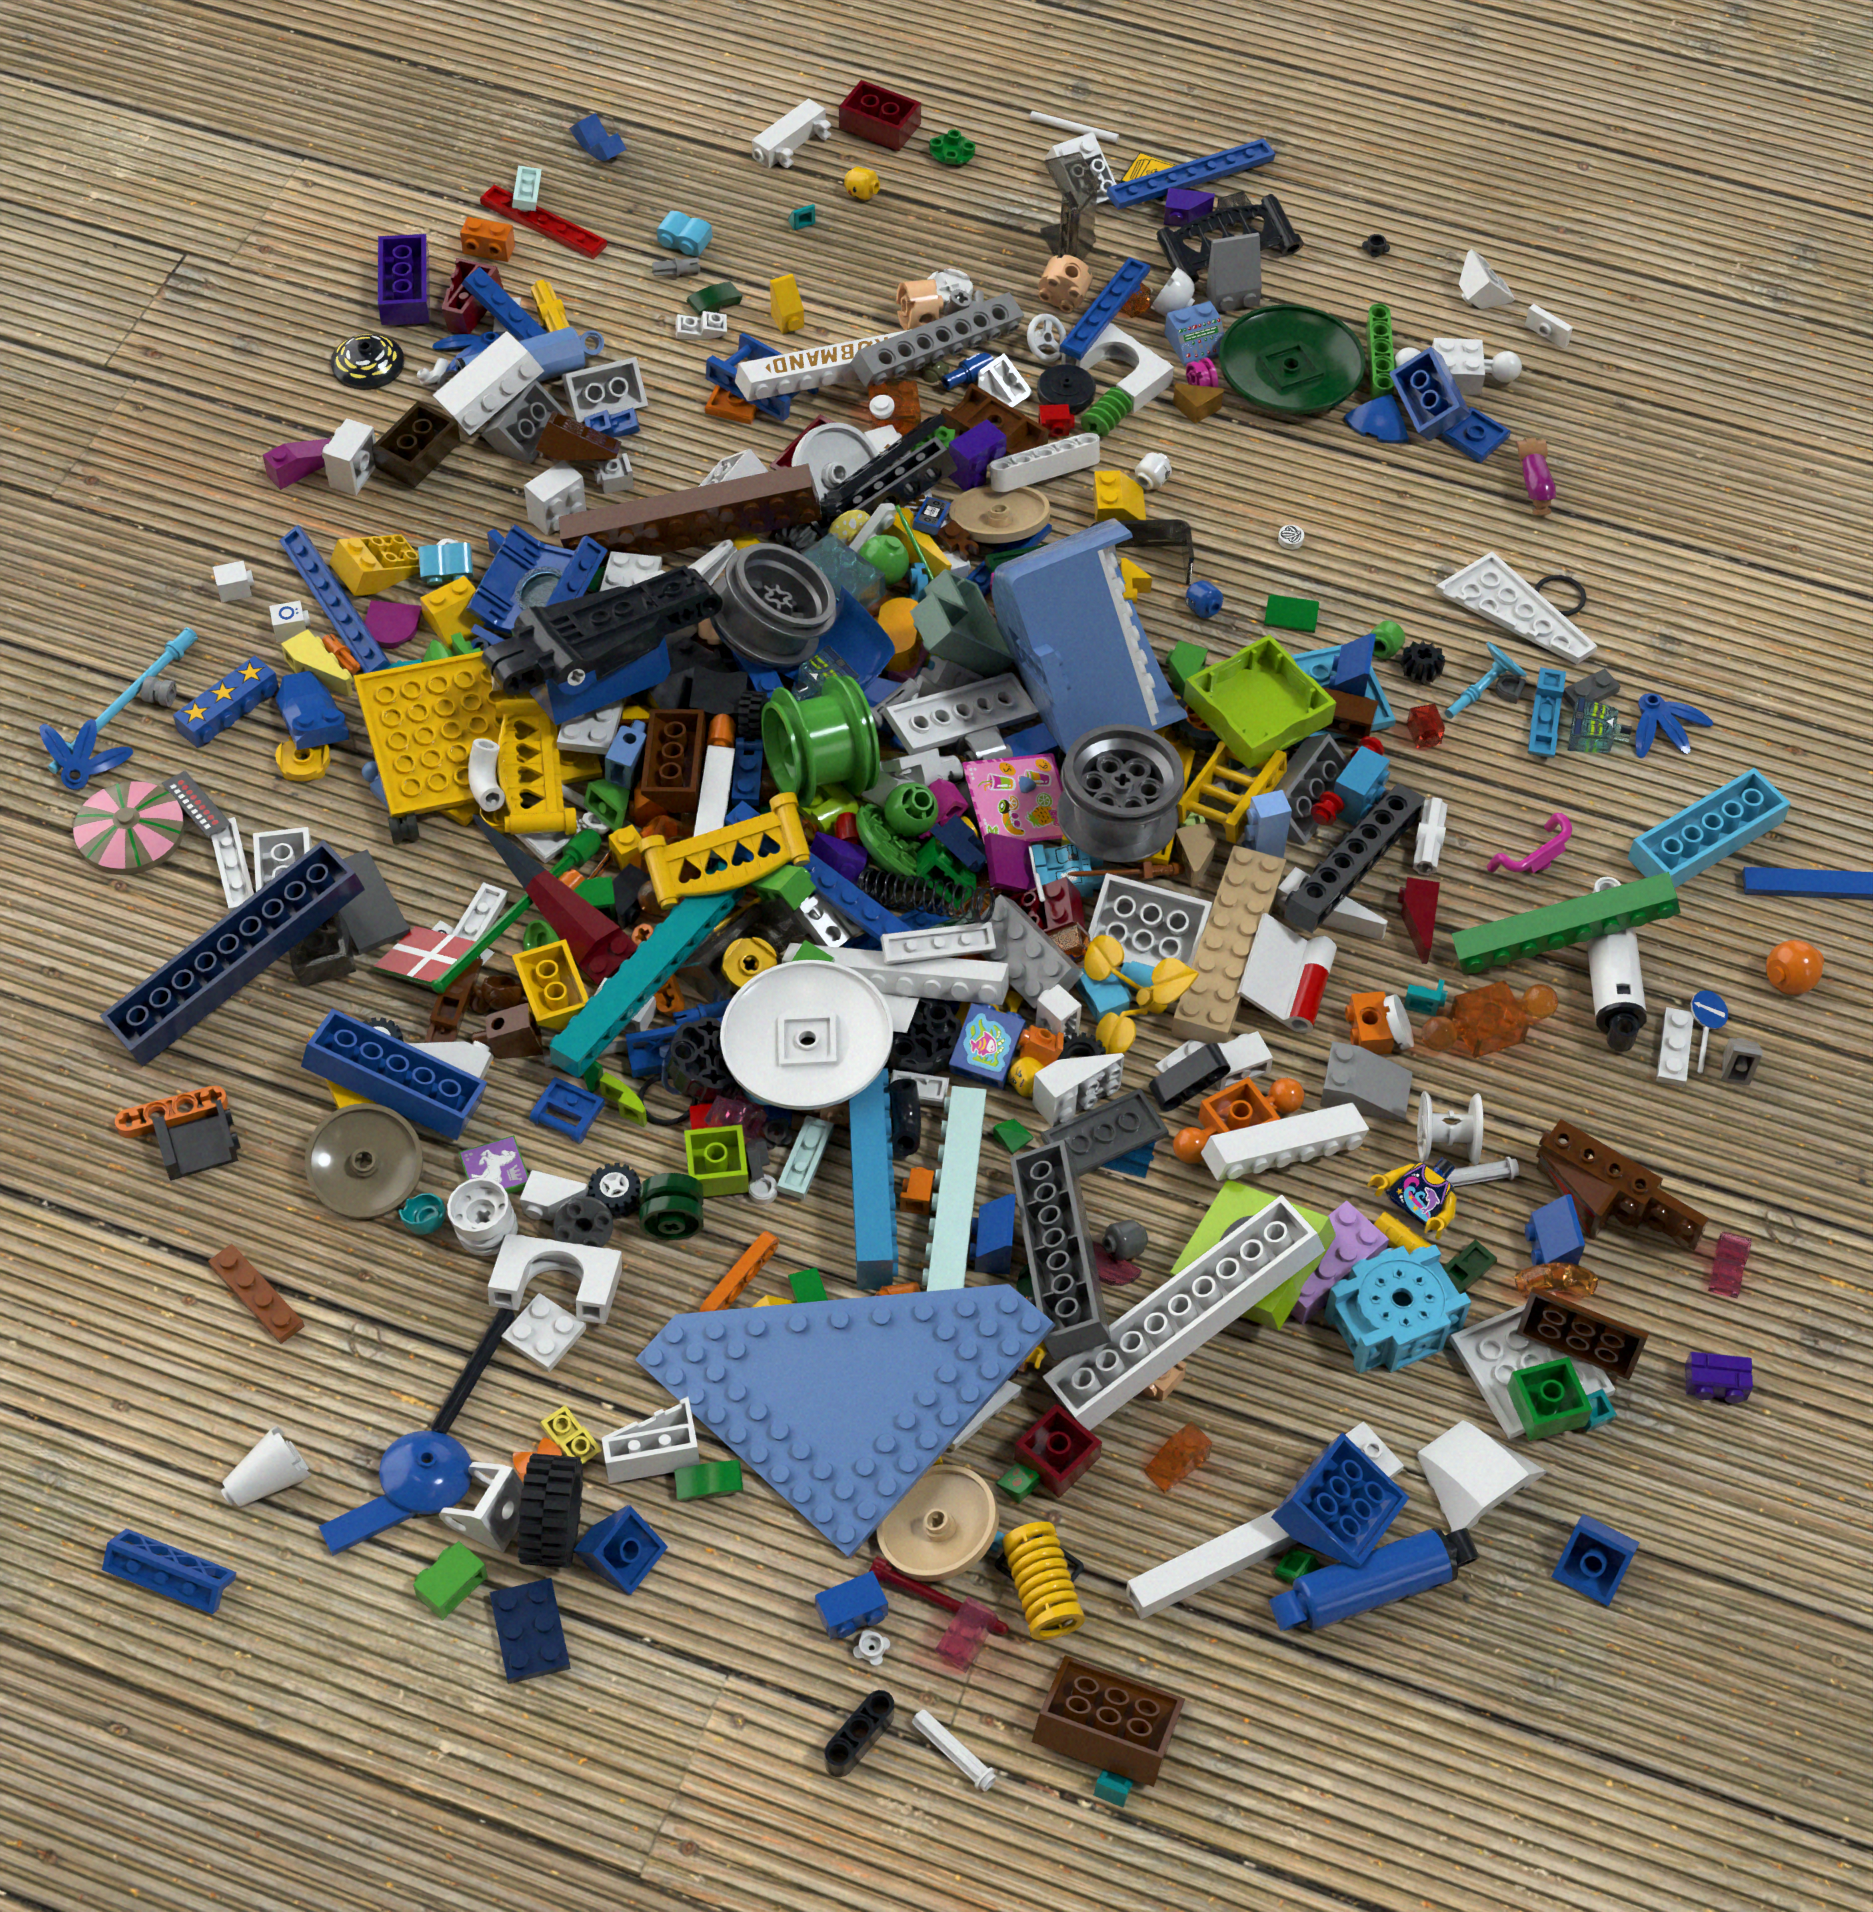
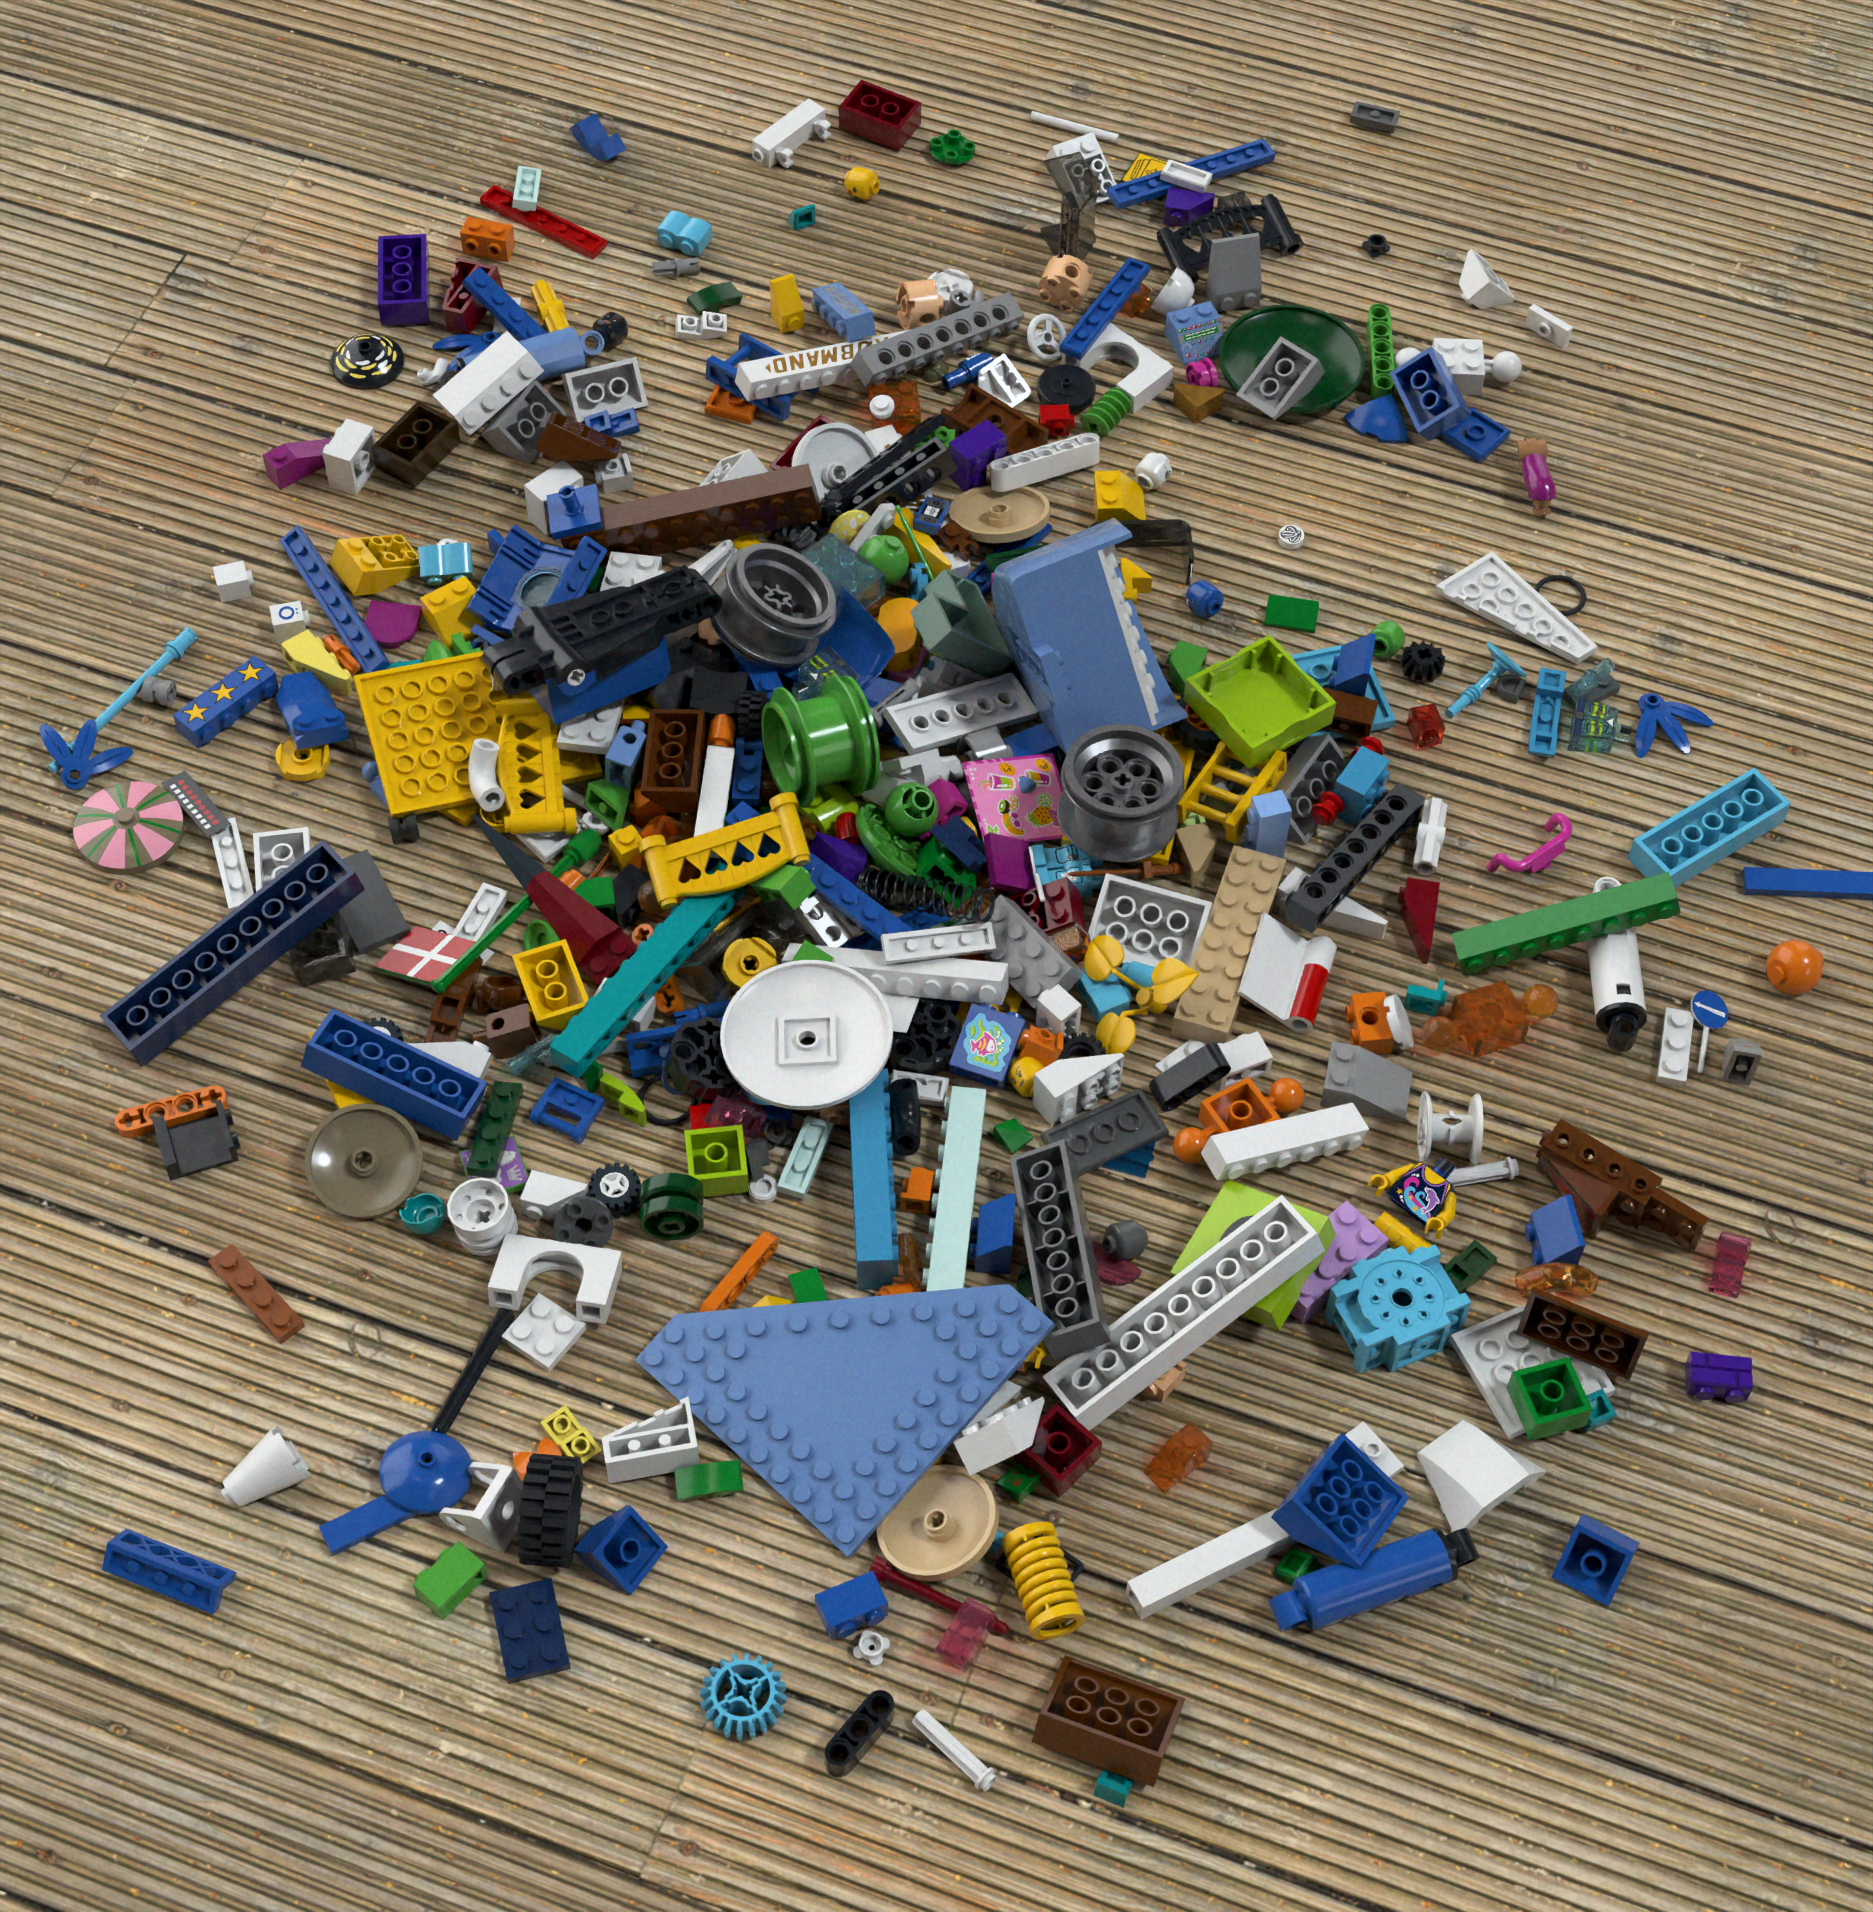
(495, 1129): none -> dark green plate
(530, 1056): none -> clear light blue axle
(574, 511): none -> blue tile
(612, 328): none -> black head
(763, 1680): none -> medium azure gear
(843, 311): none -> medium blue brick
(908, 1257): none -> clear orange piece
(1000, 1435): none -> white slope
(1186, 176): none -> white tile
(1281, 379): none -> light grey slope
(1374, 116): none -> dark grey plate
(1591, 678): none -> clear light blue axle

